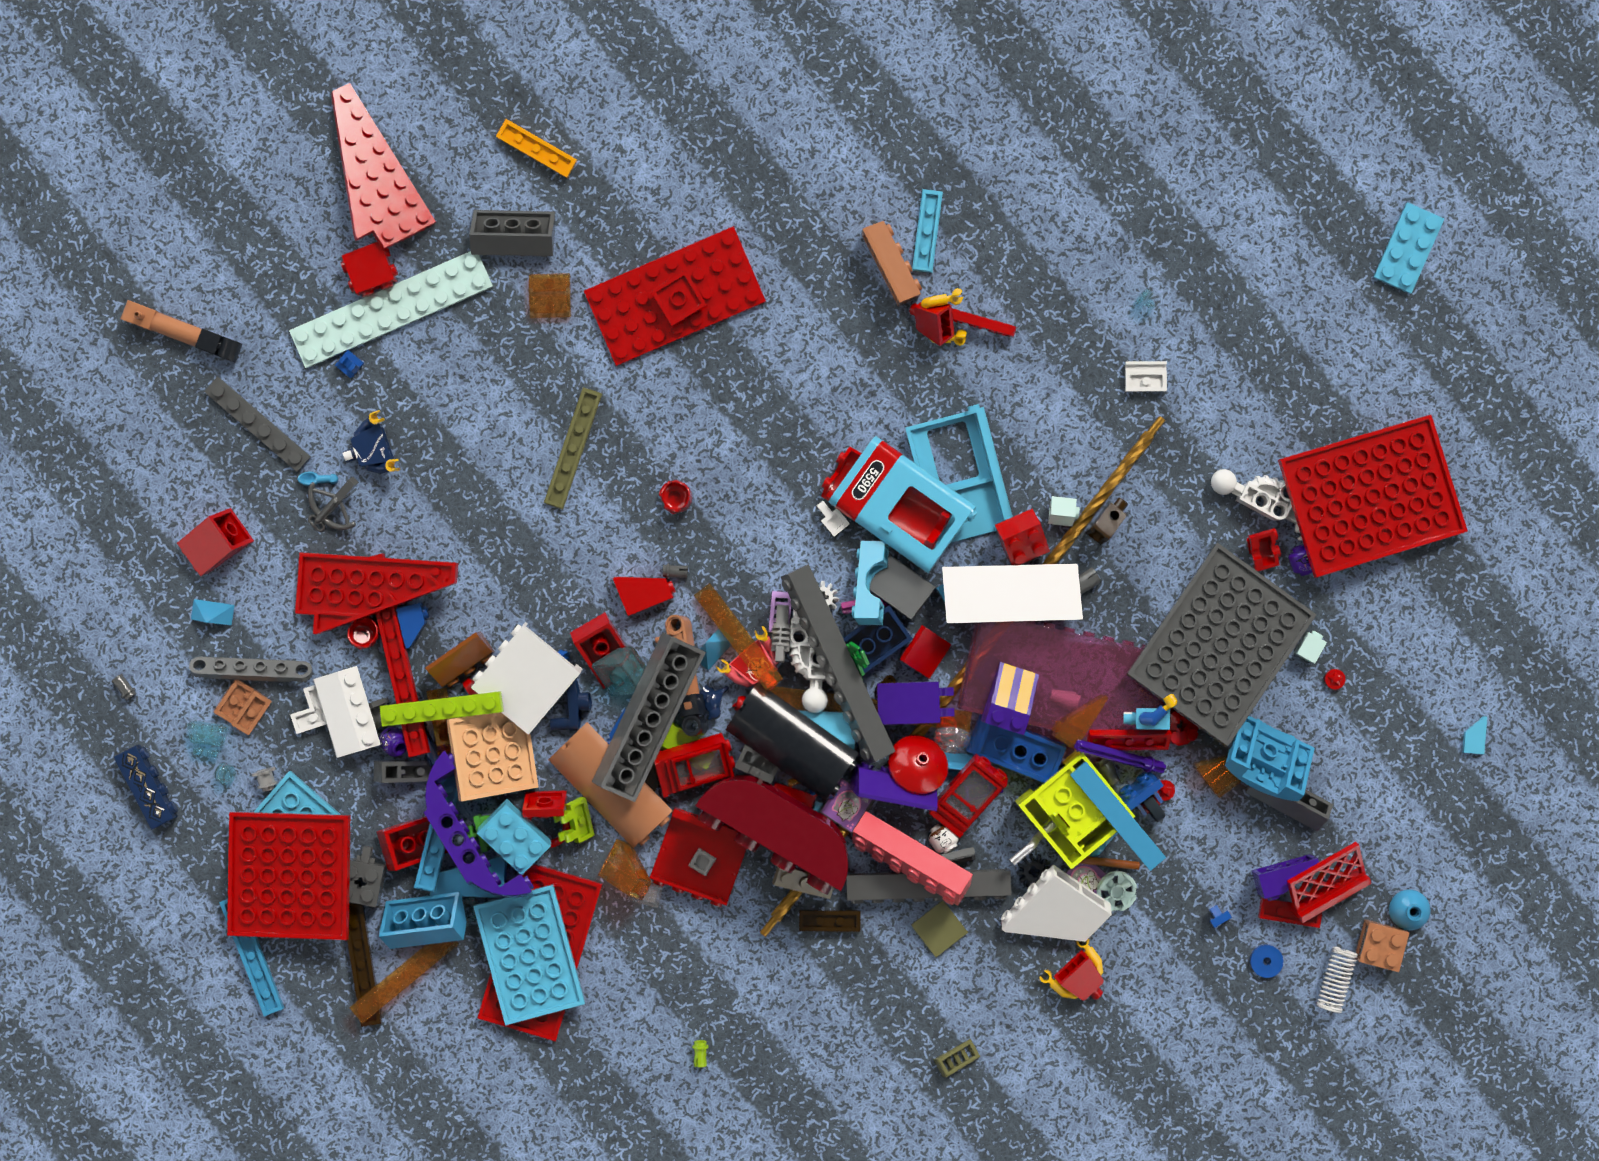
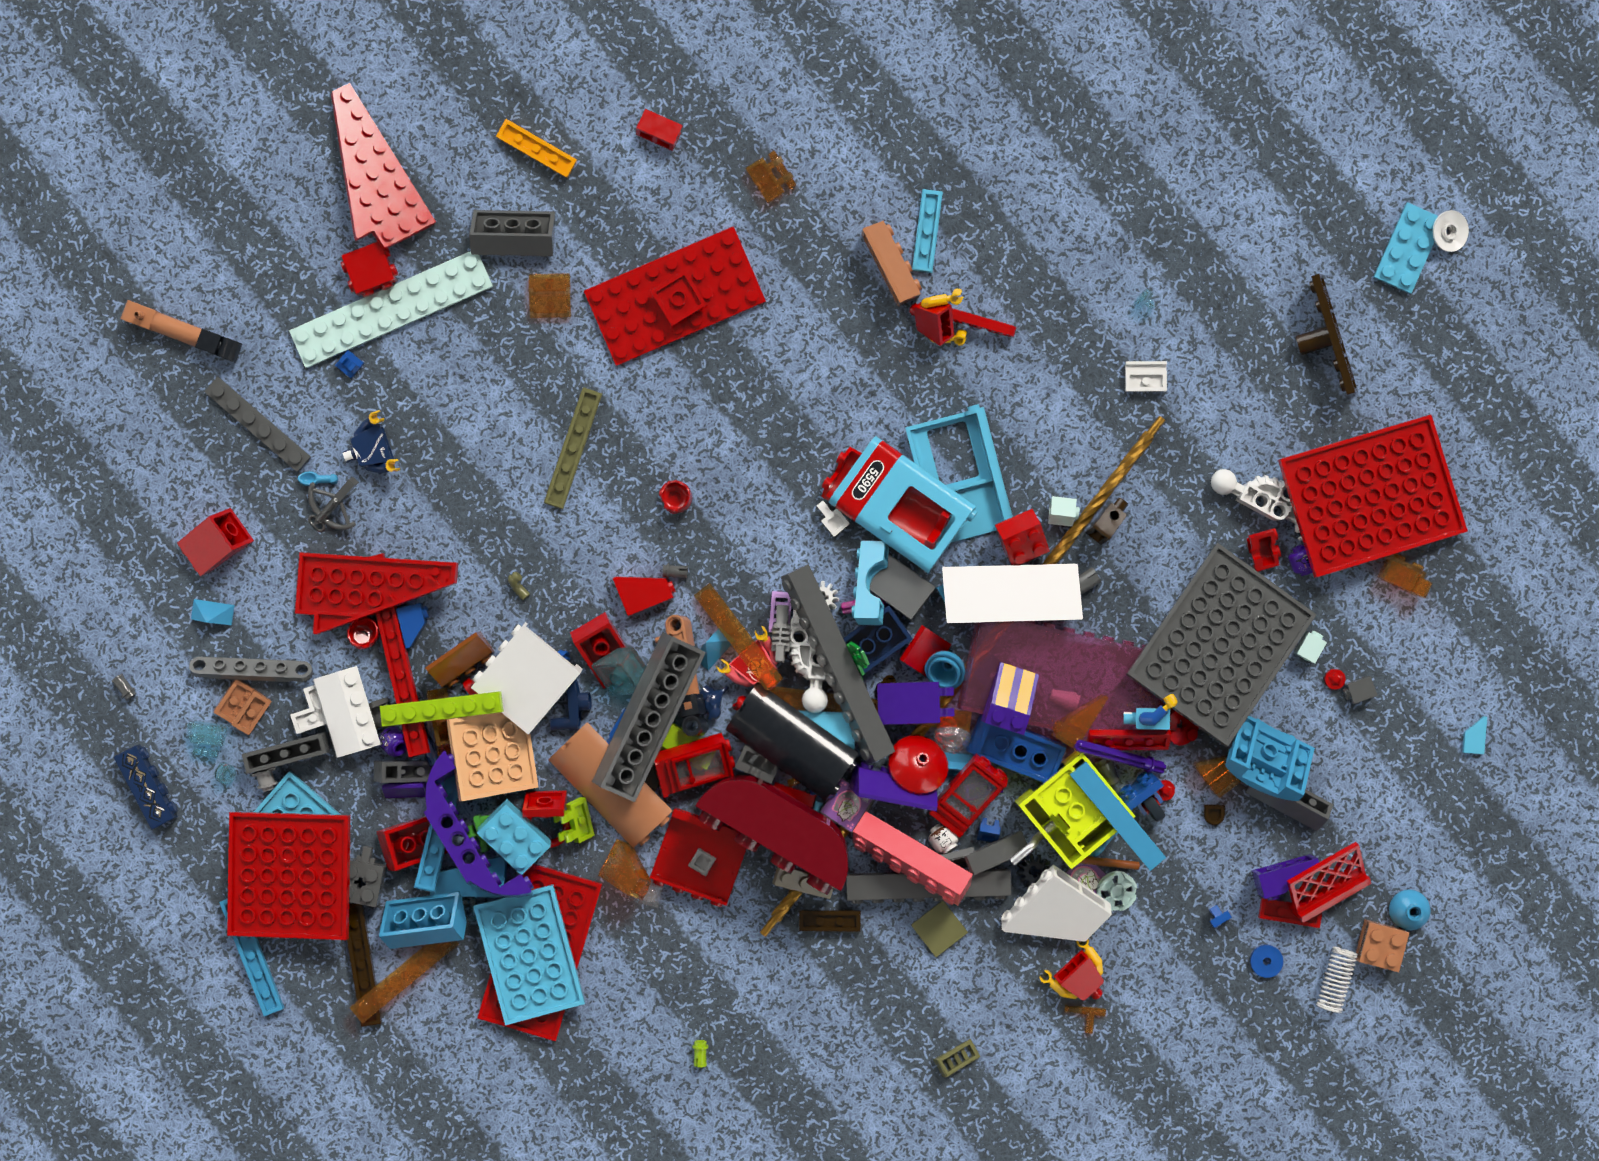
(286, 753): none -> dark grey brick
(404, 790): none -> dark purple slope
(516, 586): none -> olive arm
(658, 129): none -> red hinge
(766, 181): none -> clear orange plate
(947, 675): none -> dark azure piece
(988, 832): none -> blue tile
(995, 852): none -> dark grey slope
(1090, 1013): none -> clear orange piece
(1214, 813): none -> dark brown tile
(1327, 336): none -> dark brown plate
(1359, 690): none -> dark grey brick
(1404, 575): none -> clear orange hinge
(1457, 231): none -> white dish

